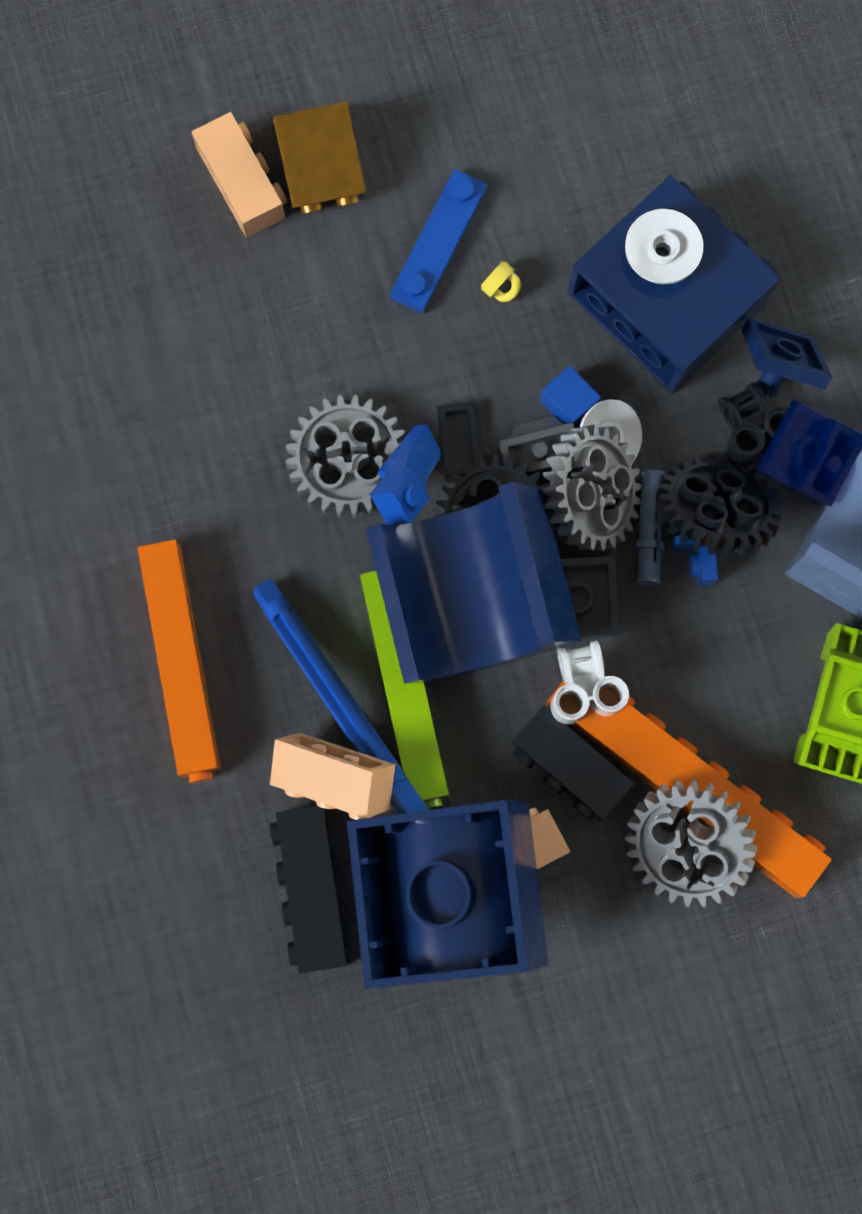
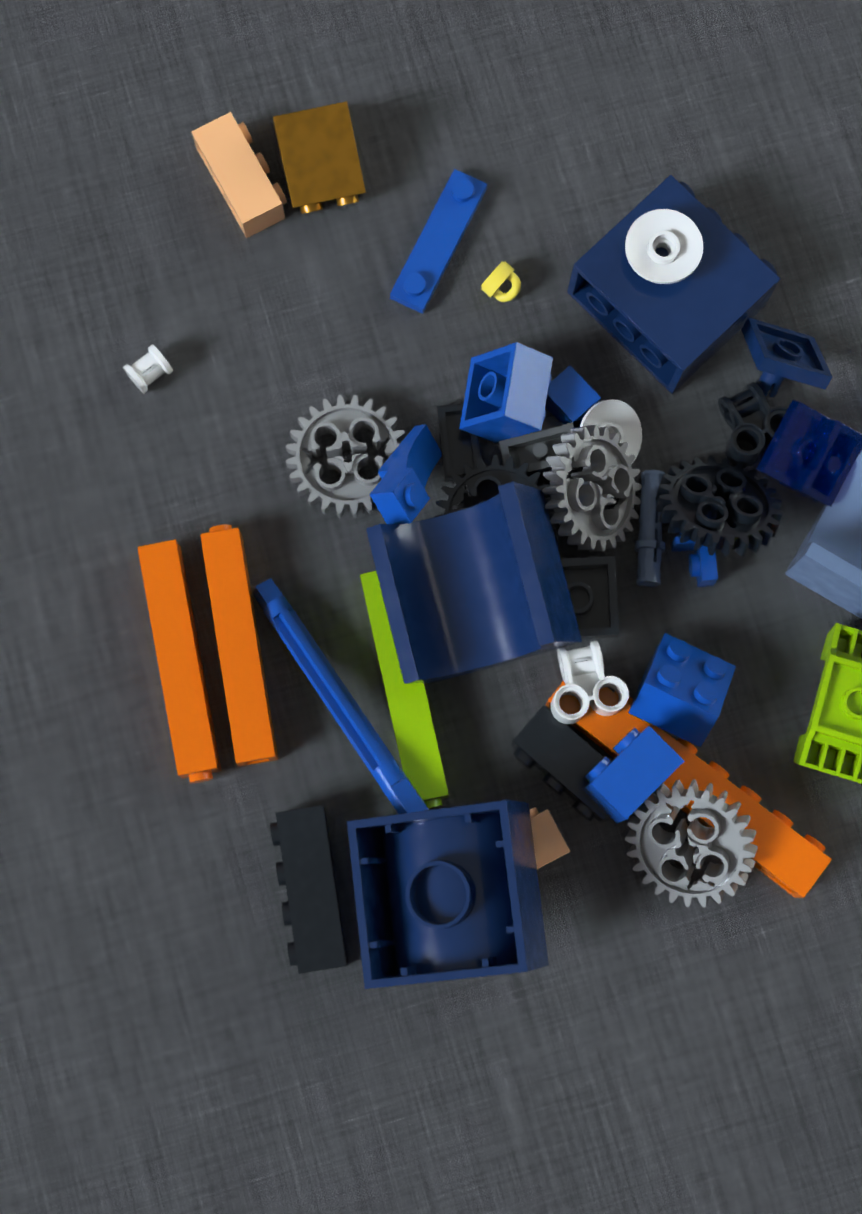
(159, 367): none -> white bush
(238, 646): none -> orange brick
(332, 775): light nougat brick -> none
(506, 393): none -> blue brick
(633, 774): none -> blue brick
(682, 690): none -> blue brick

